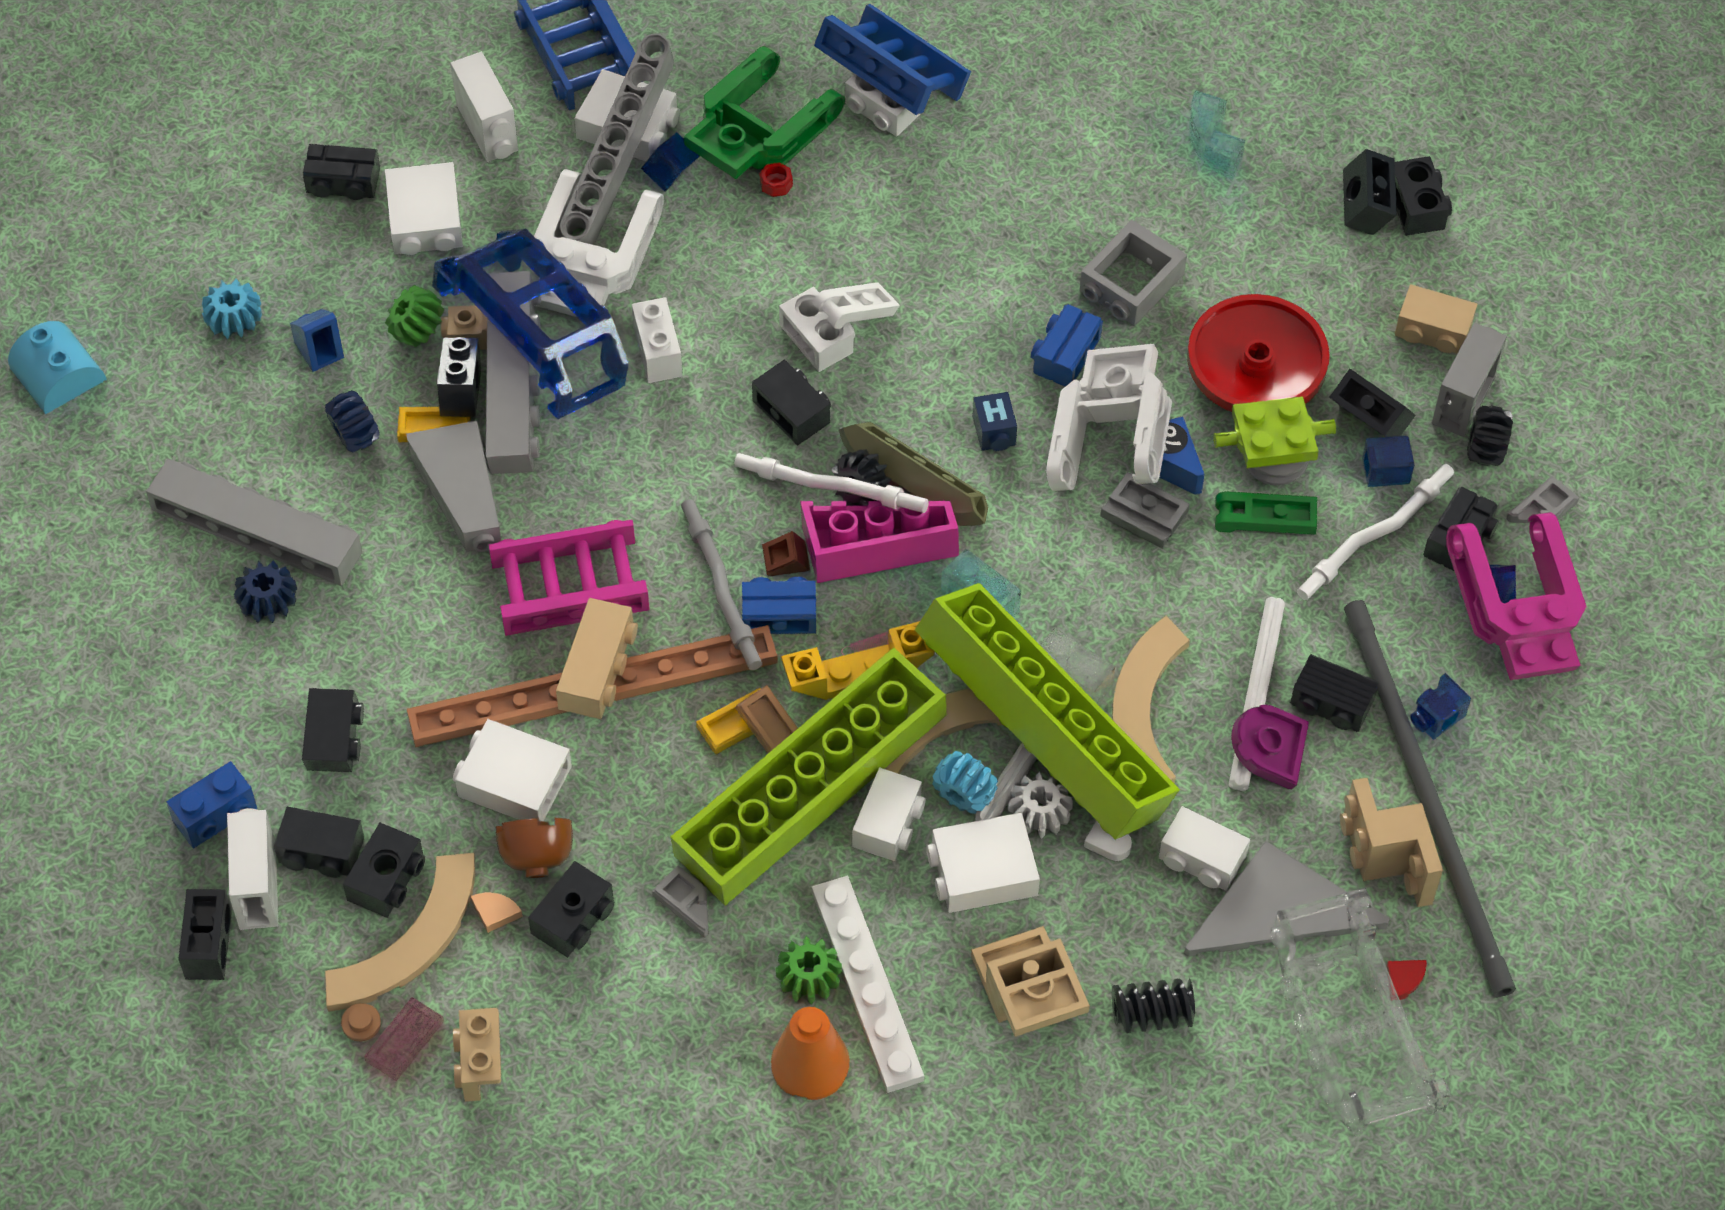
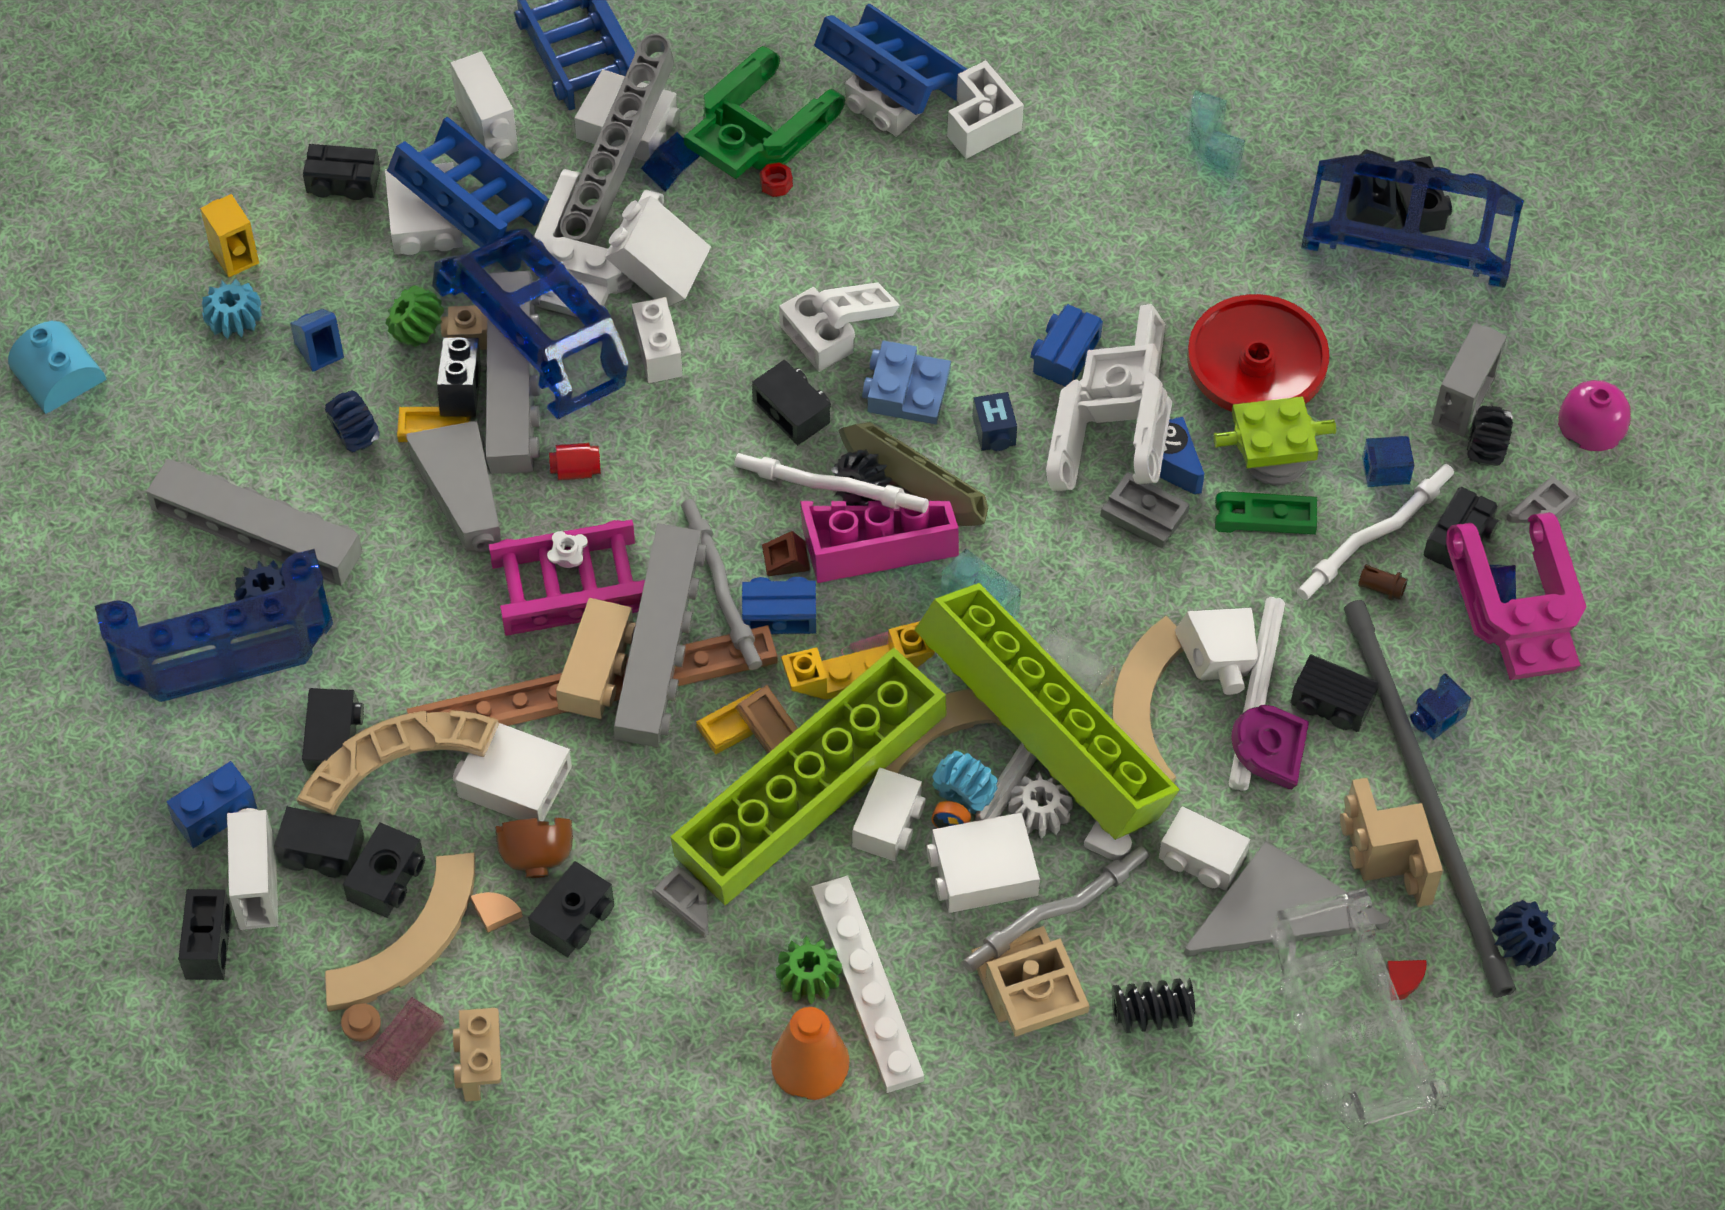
(136, 647): none -> clear blue windscreen
(229, 235): none -> yellow brick
(390, 741): none -> tan tile
(454, 202): none -> blue fence
(567, 558): none -> white plate
(575, 461): none -> red brick
(657, 250): none -> white brick
(658, 636): none -> light grey brick
(906, 383): none -> medium blue plate
(949, 814): none -> tile
(985, 112): none -> white brick
(998, 942): none -> light grey bar
(1148, 248): light grey window -> none
(1150, 330): none -> white tile
(1220, 645): none -> white torso
(1371, 405): black brick -> none
(1383, 582): none -> reddish brown pin
(1409, 240): none -> clear blue windscreen
(1435, 319): tan brick -> none
(1525, 933): none -> dark blue gear
(1595, 415): none -> dark pink cylinder

